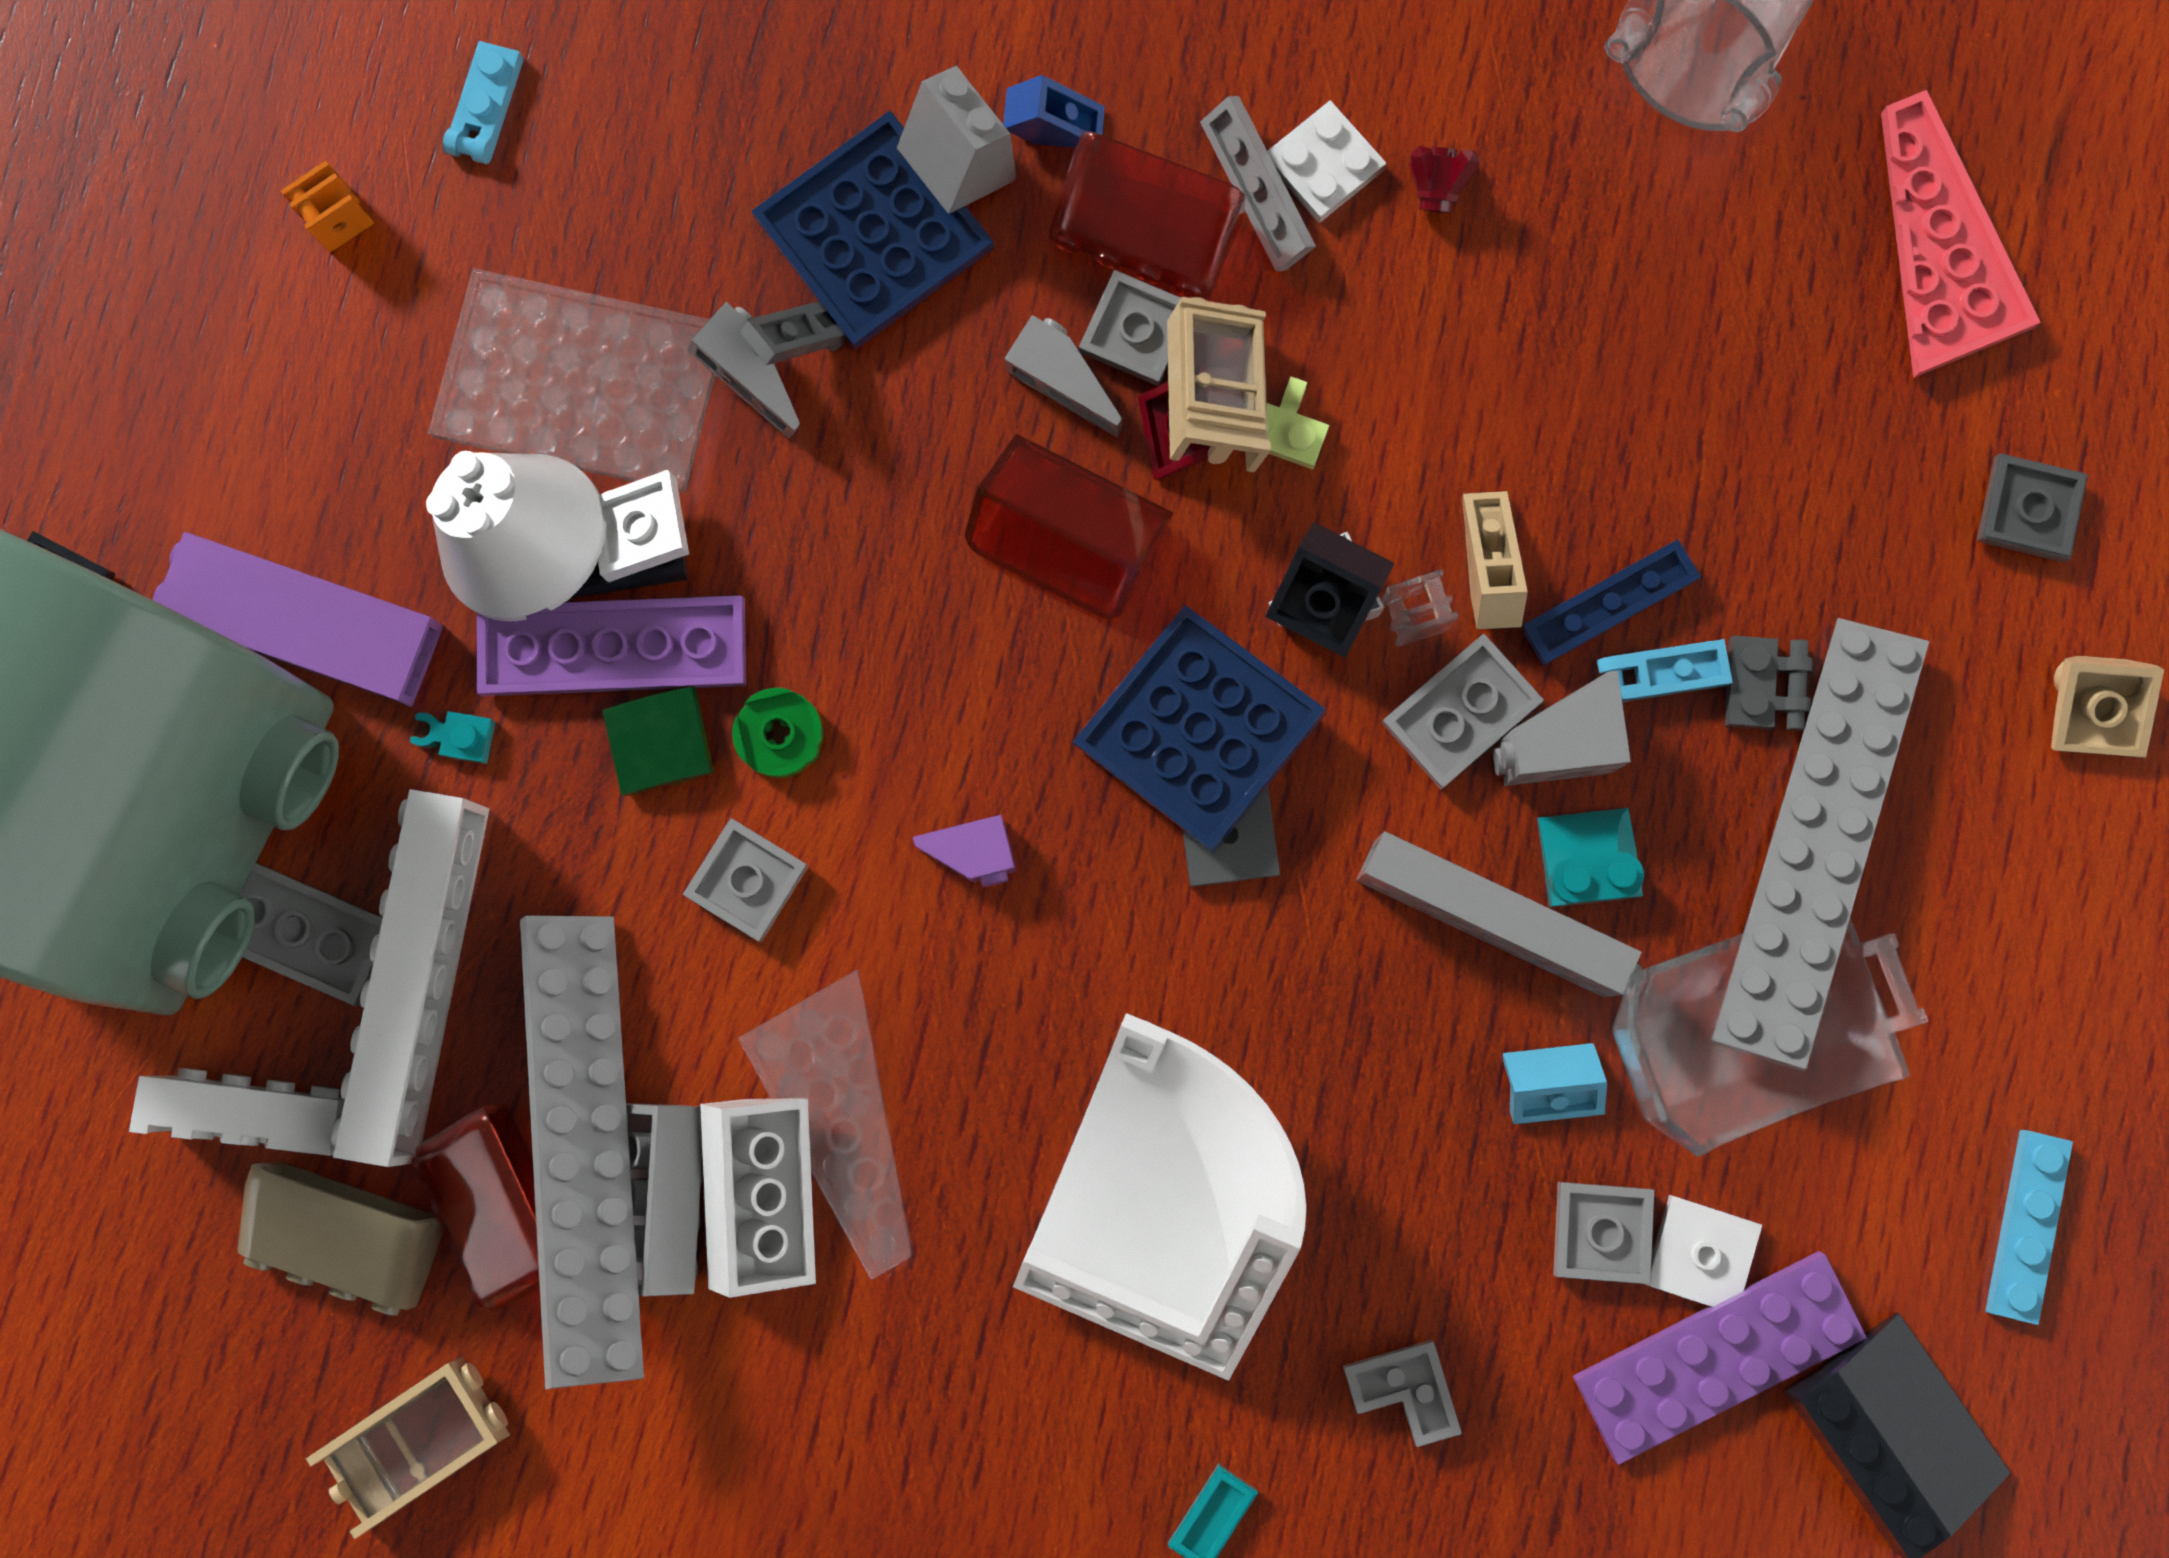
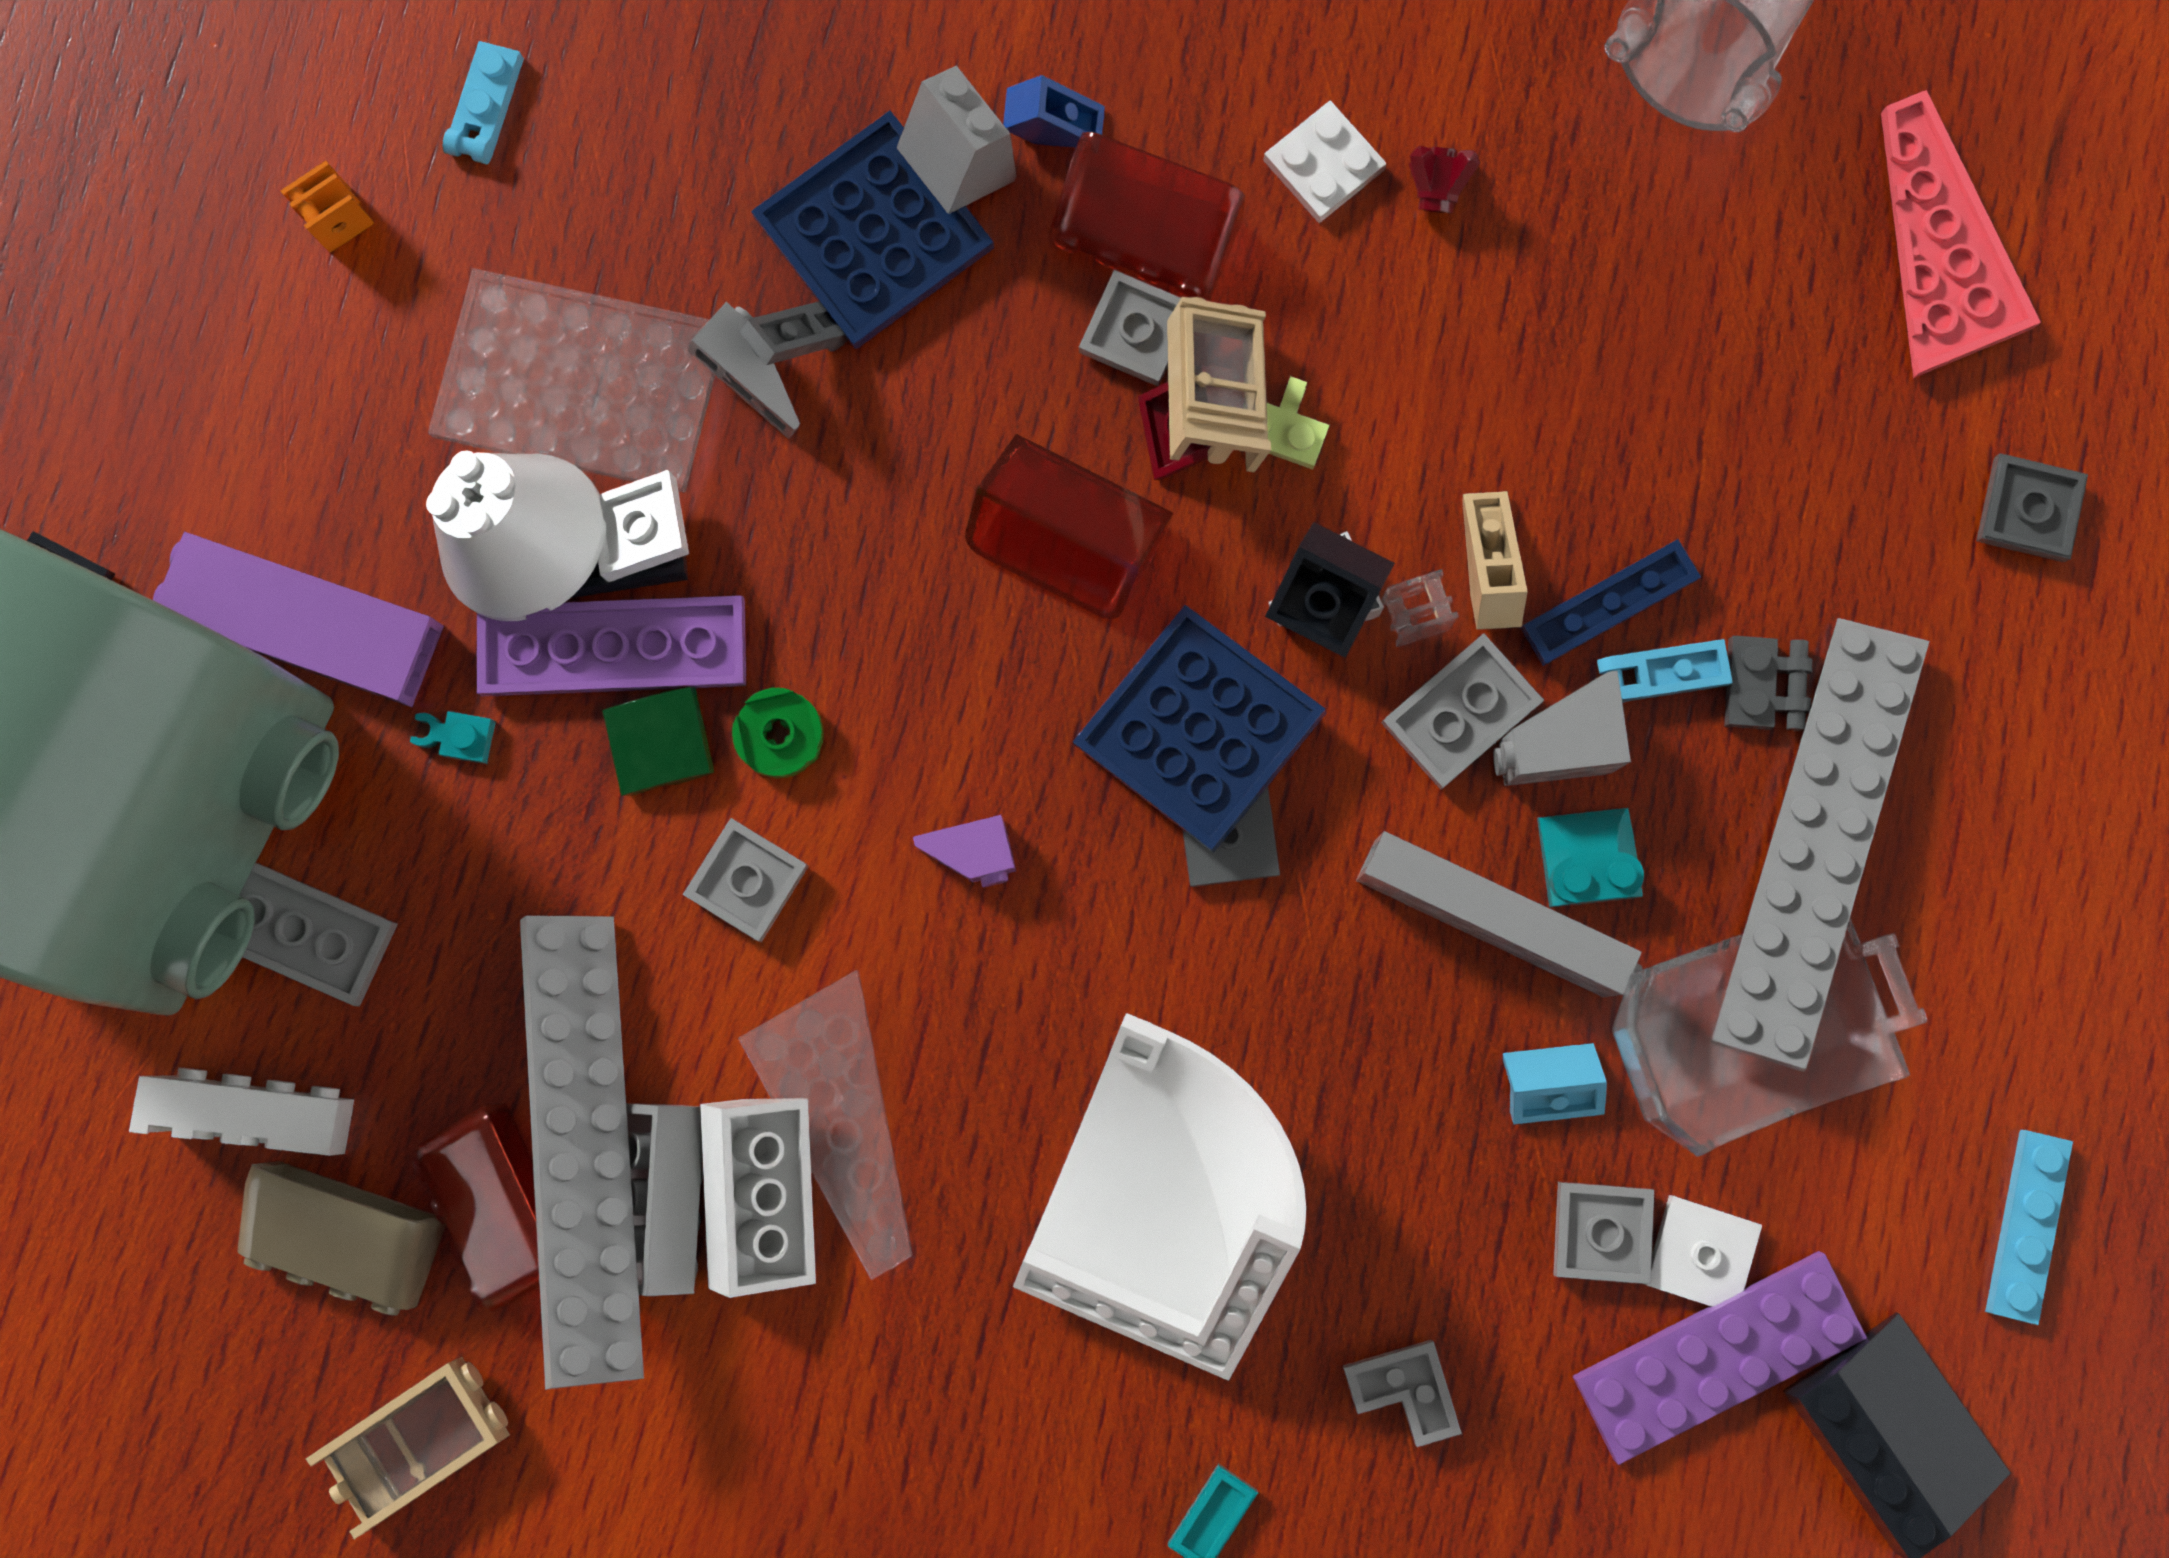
(410, 979): white brick -> none
(1053, 366): light grey slope -> none
(1255, 174): light grey plate -> none
(2105, 705): tan slope -> none

